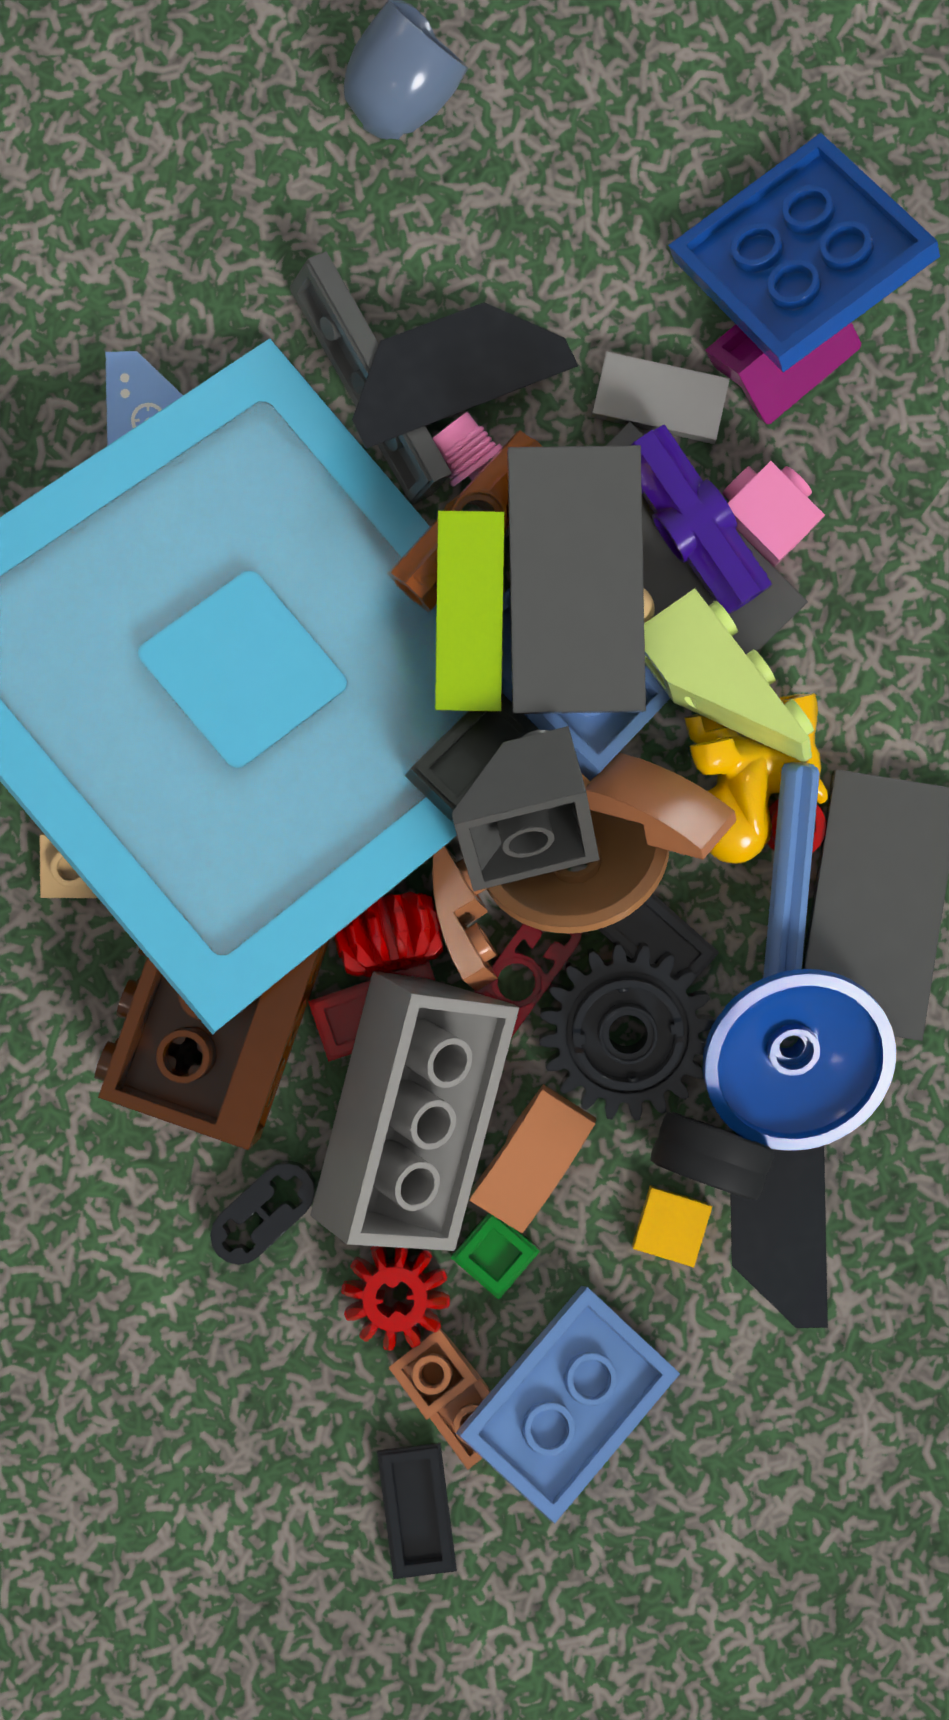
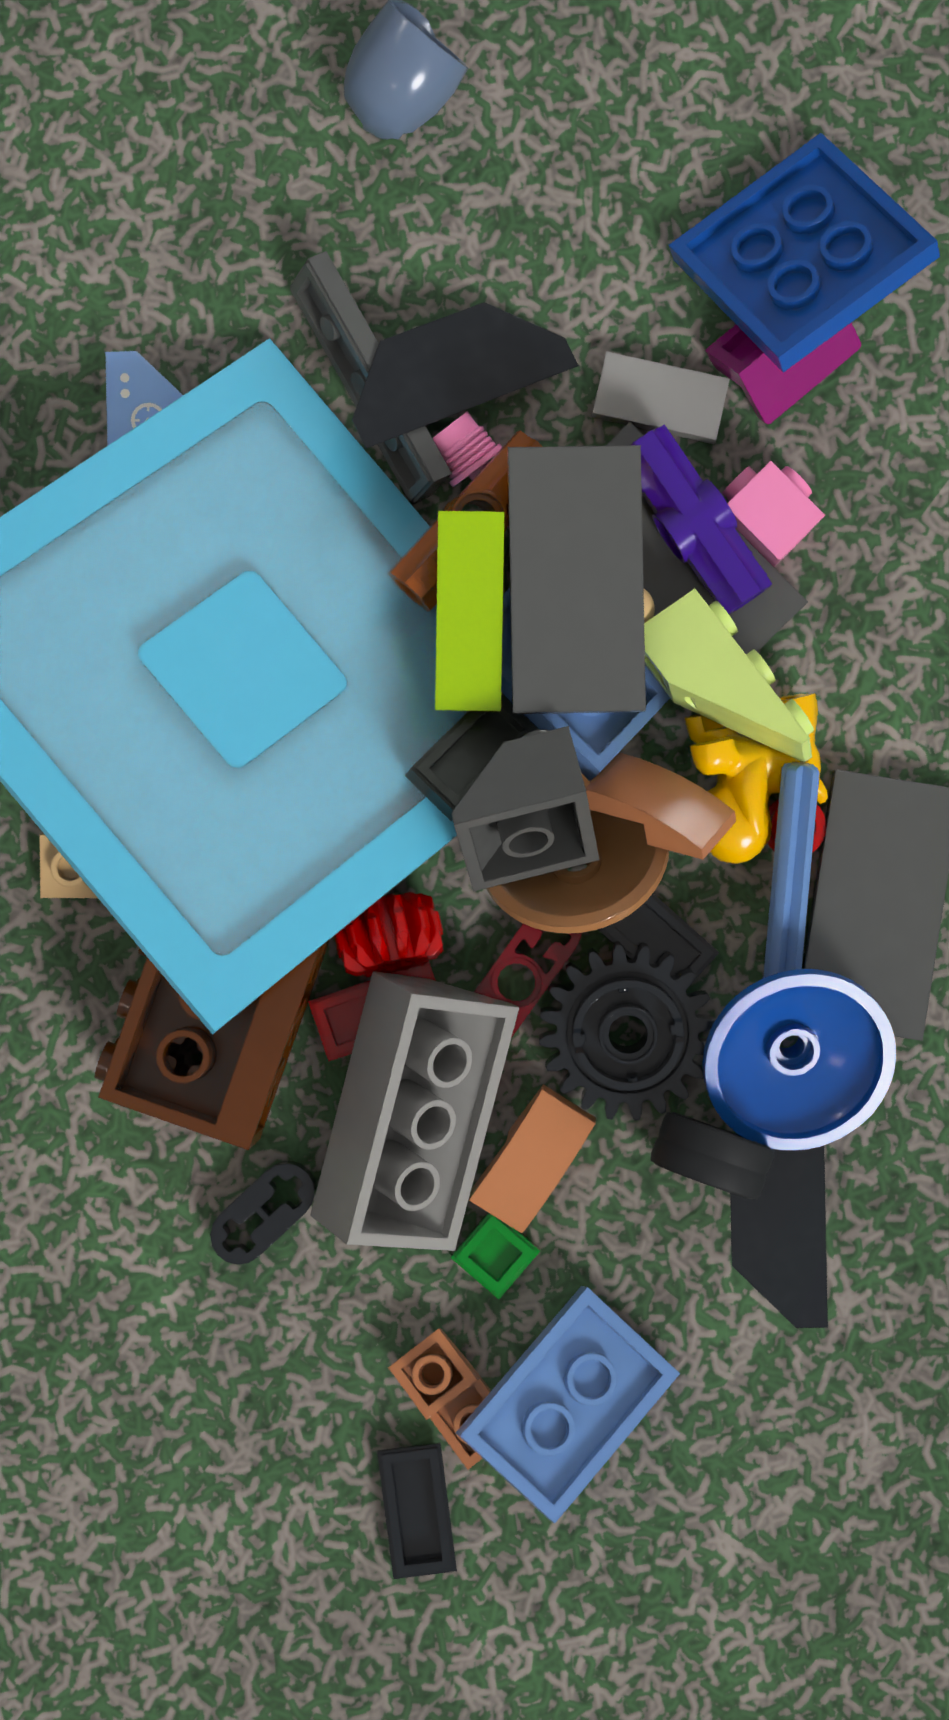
(399, 1316): red gear -> none
(456, 909): nougat slope -> none
(672, 1226): yellow tile -> none

